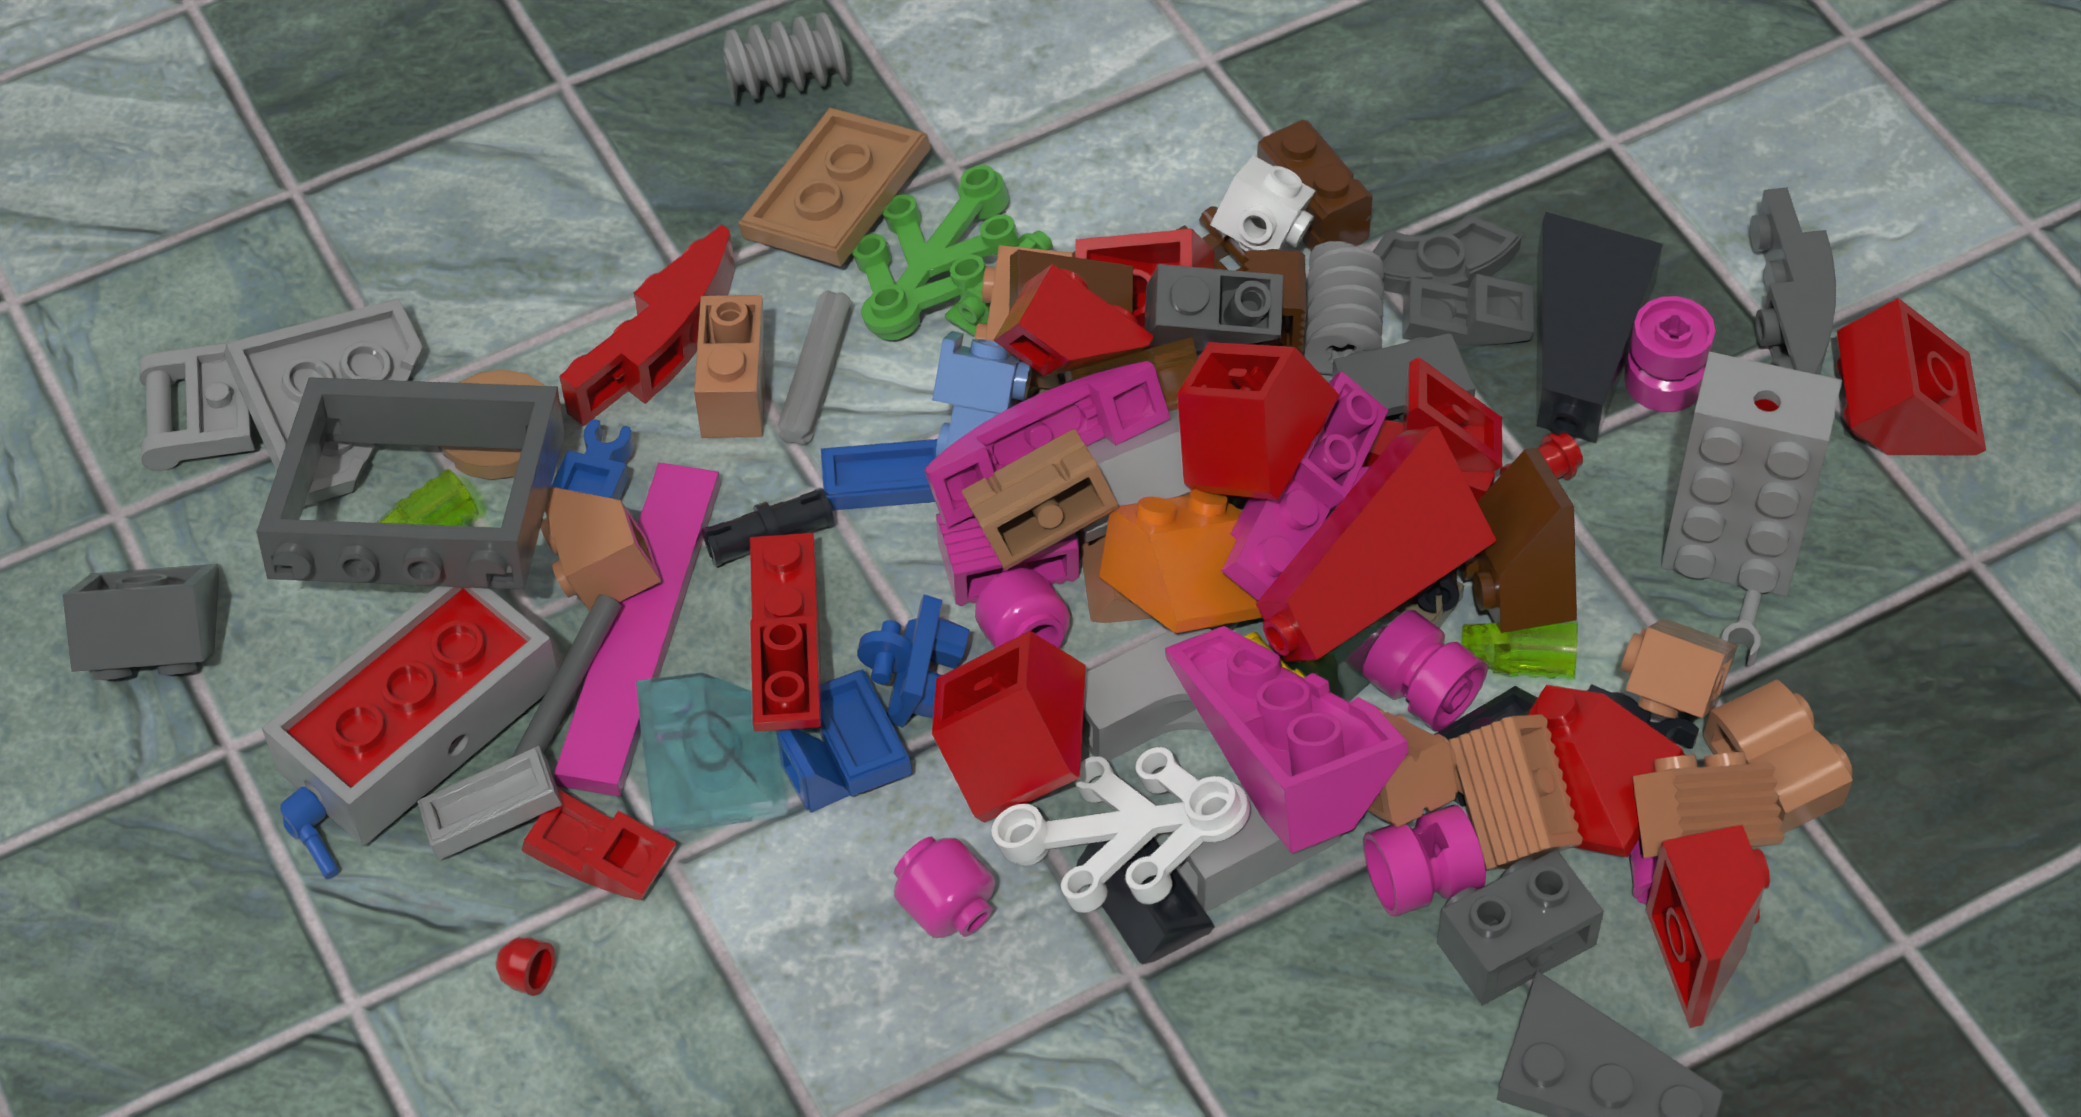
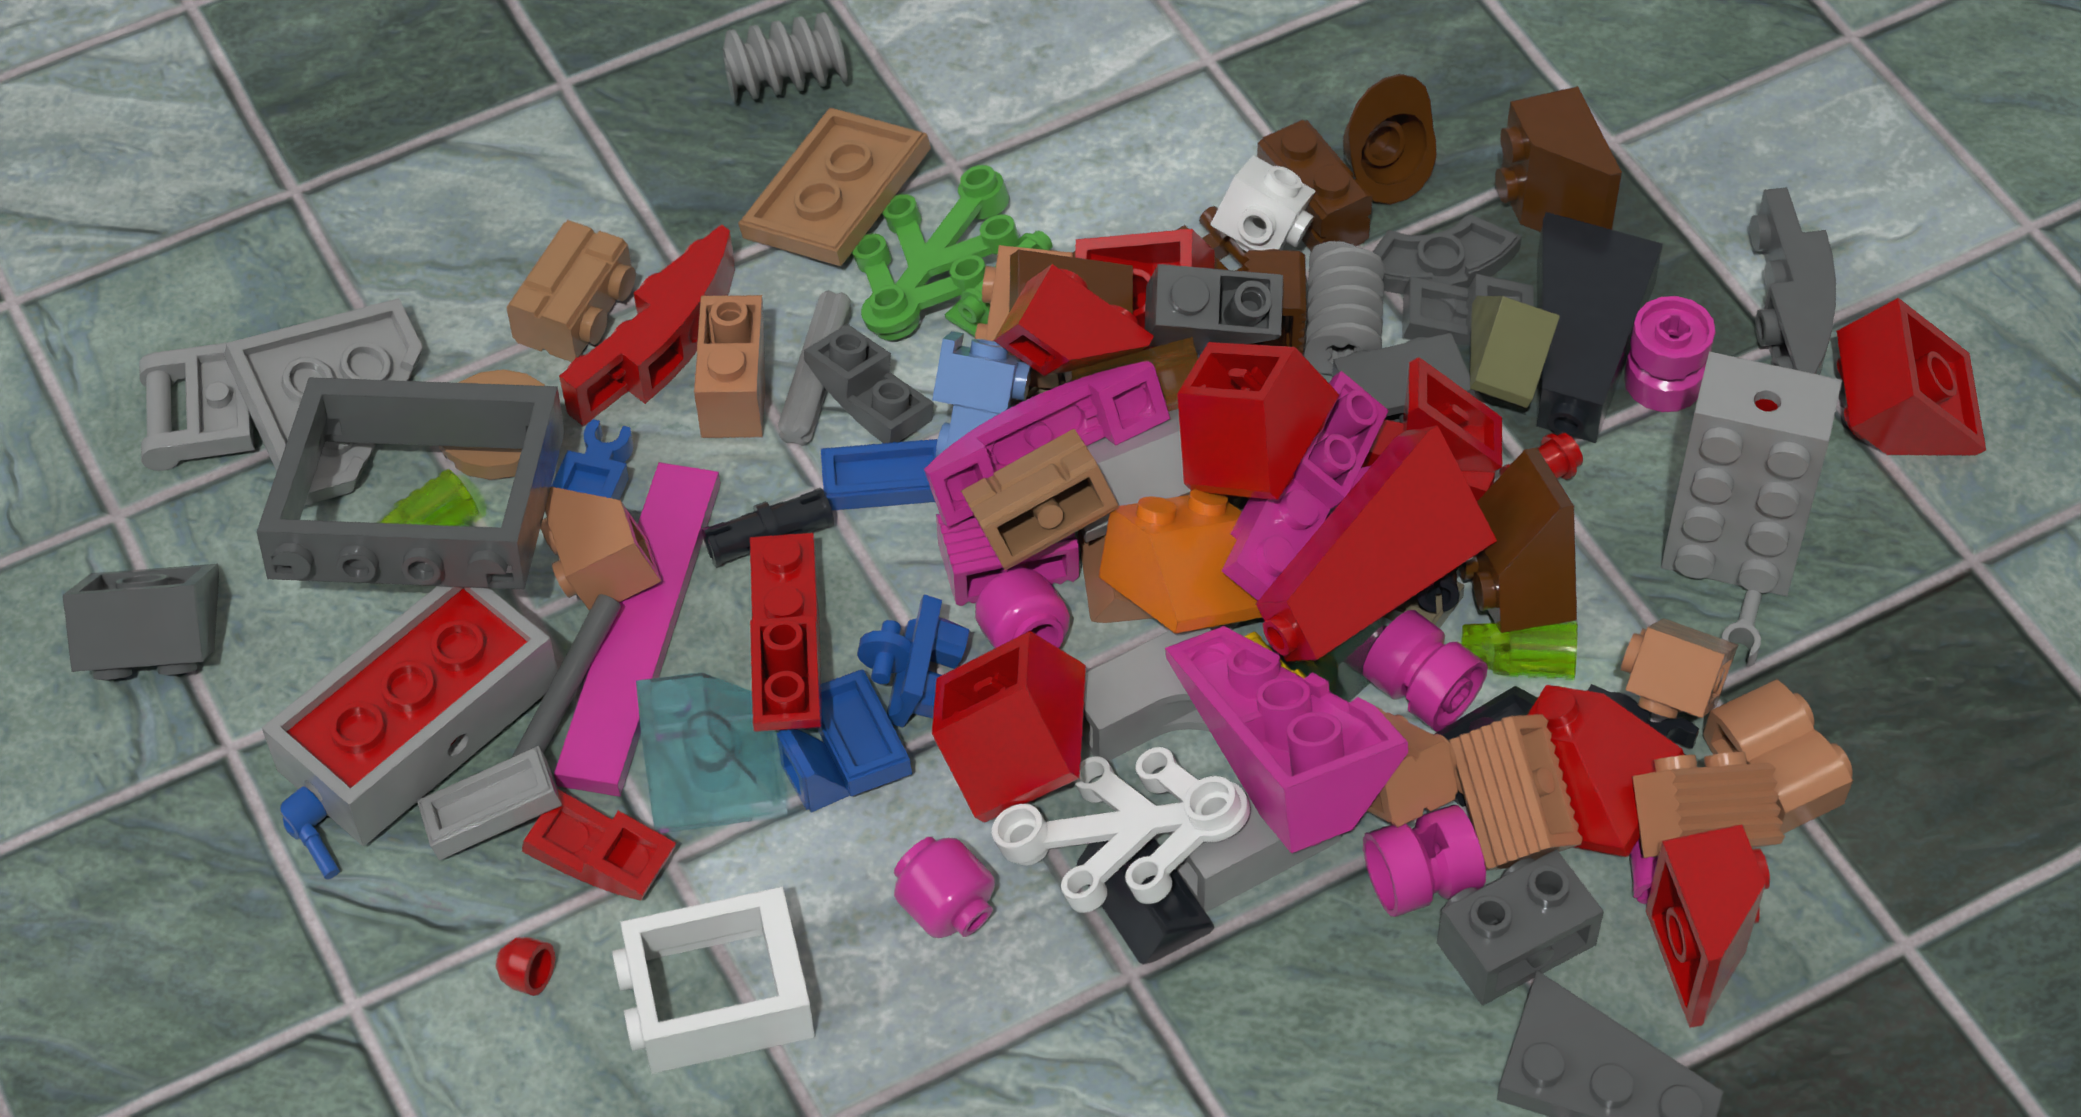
(571, 291): none -> medium nougat brick
(723, 1030): none -> white window
(861, 382): none -> dark grey slope
(1392, 138): none -> reddish brown piece
(1509, 347): none -> olive slope
(1557, 161): none -> reddish brown slope

